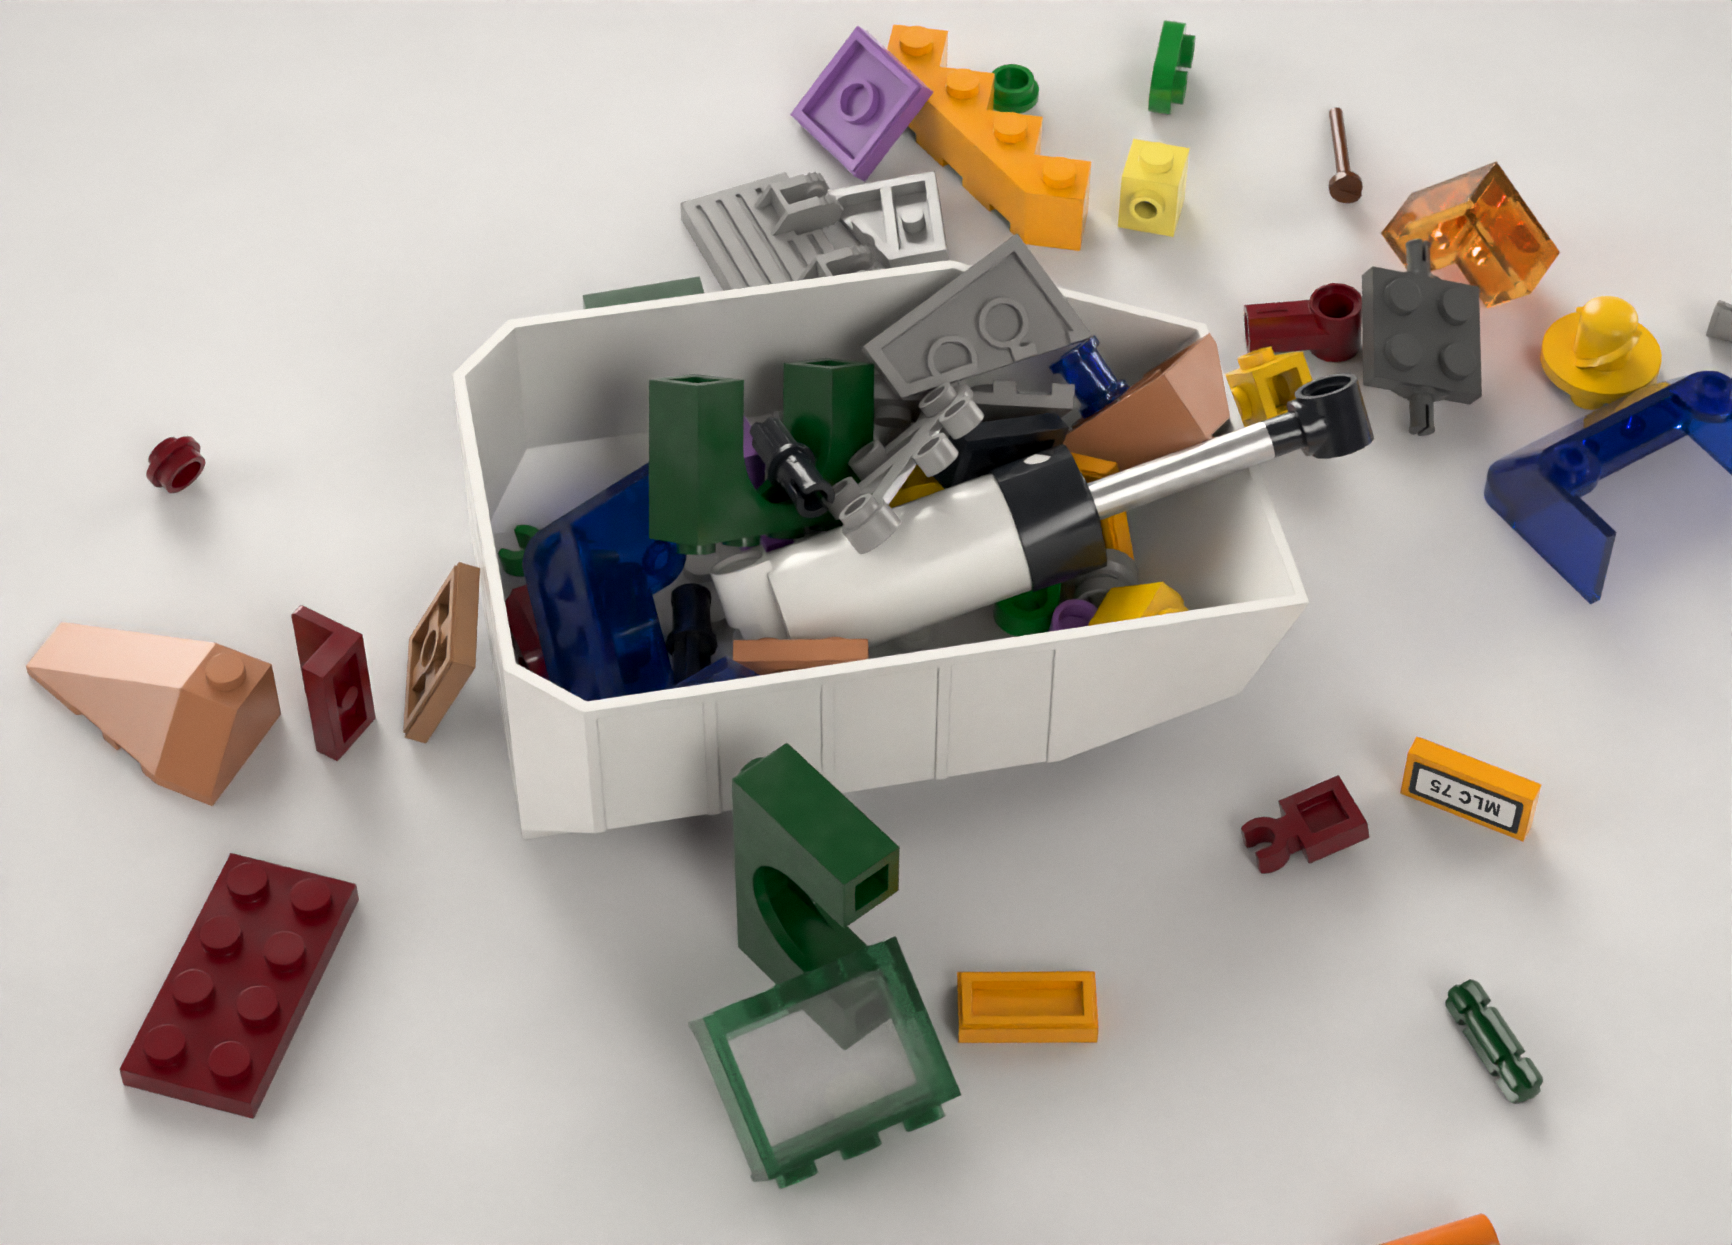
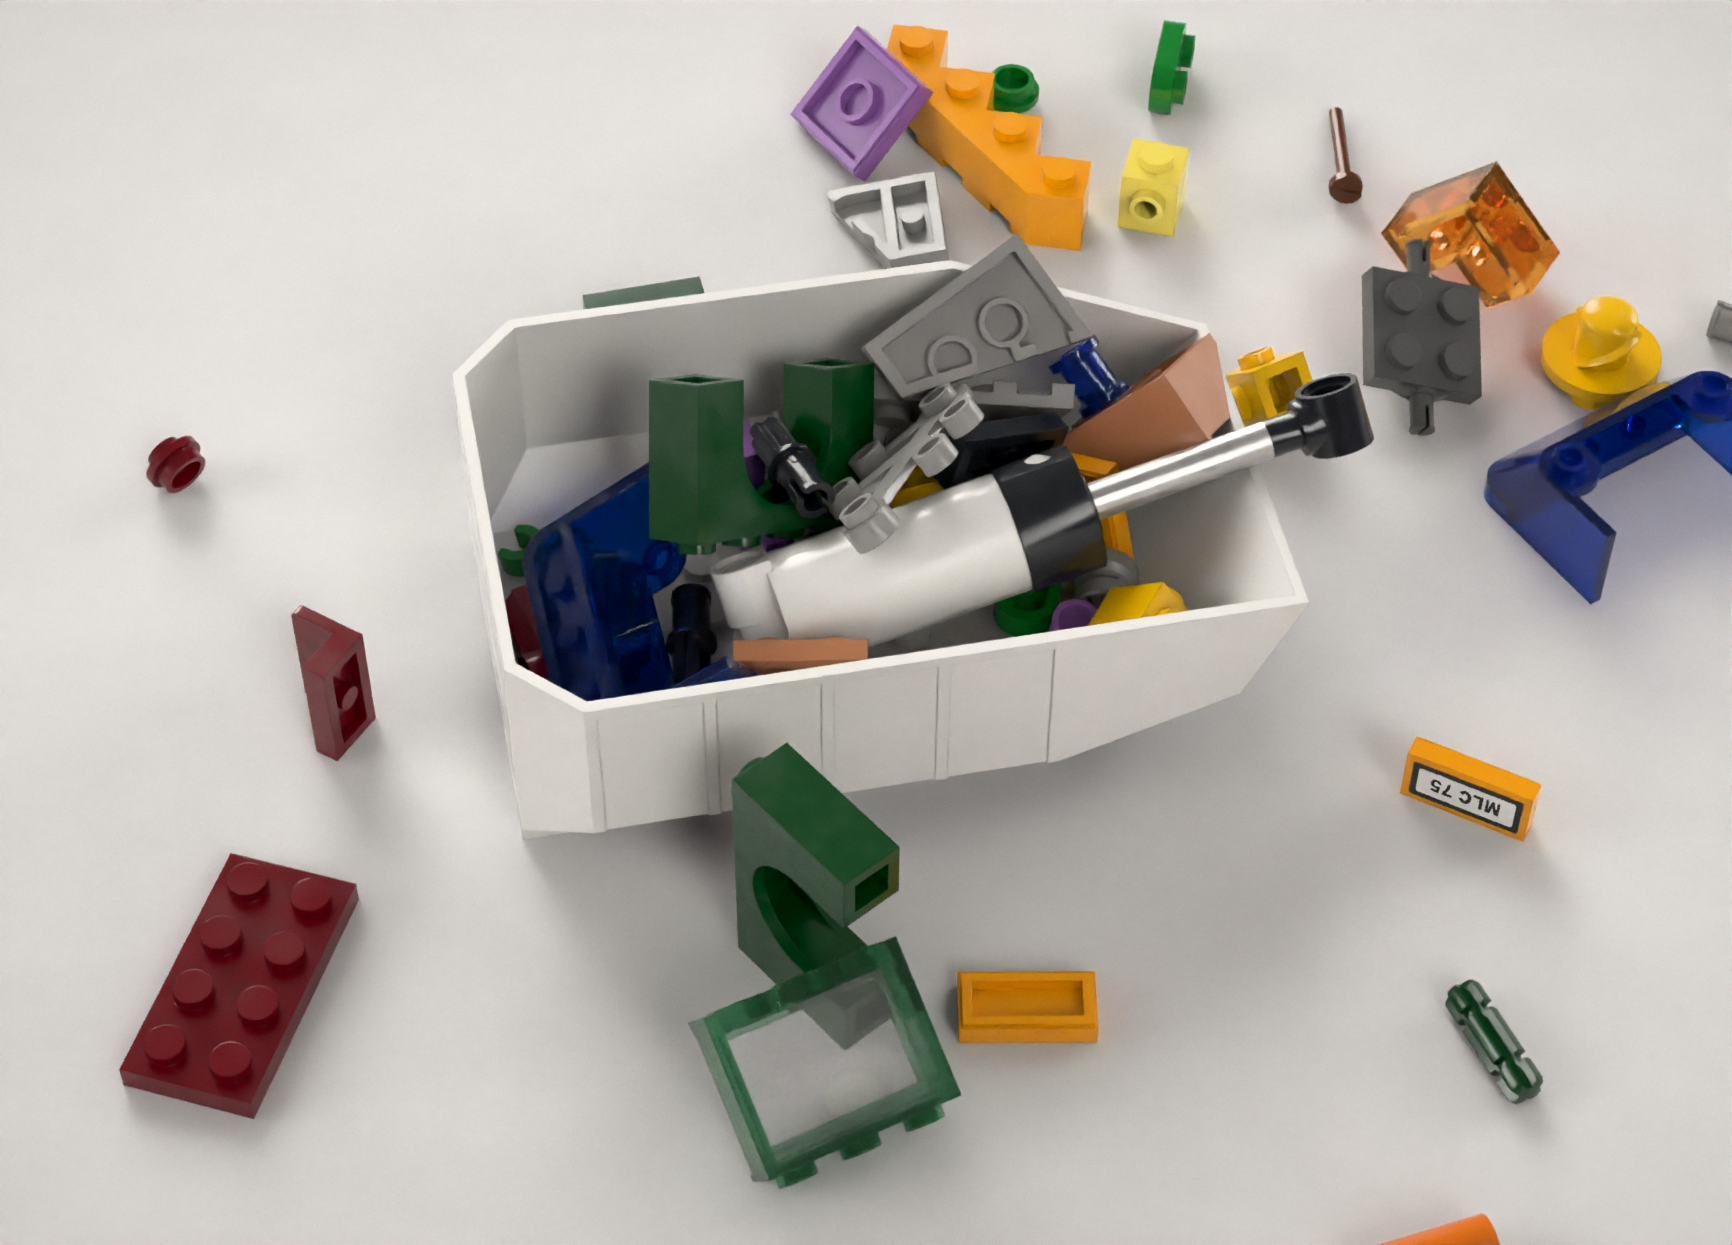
(167, 701): nougat wedge -> none
(441, 652): medium nougat piece -> none
(771, 232): light grey hinge -> none
(1313, 821): dark red plate -> none
(1324, 324): dark red piece -> none

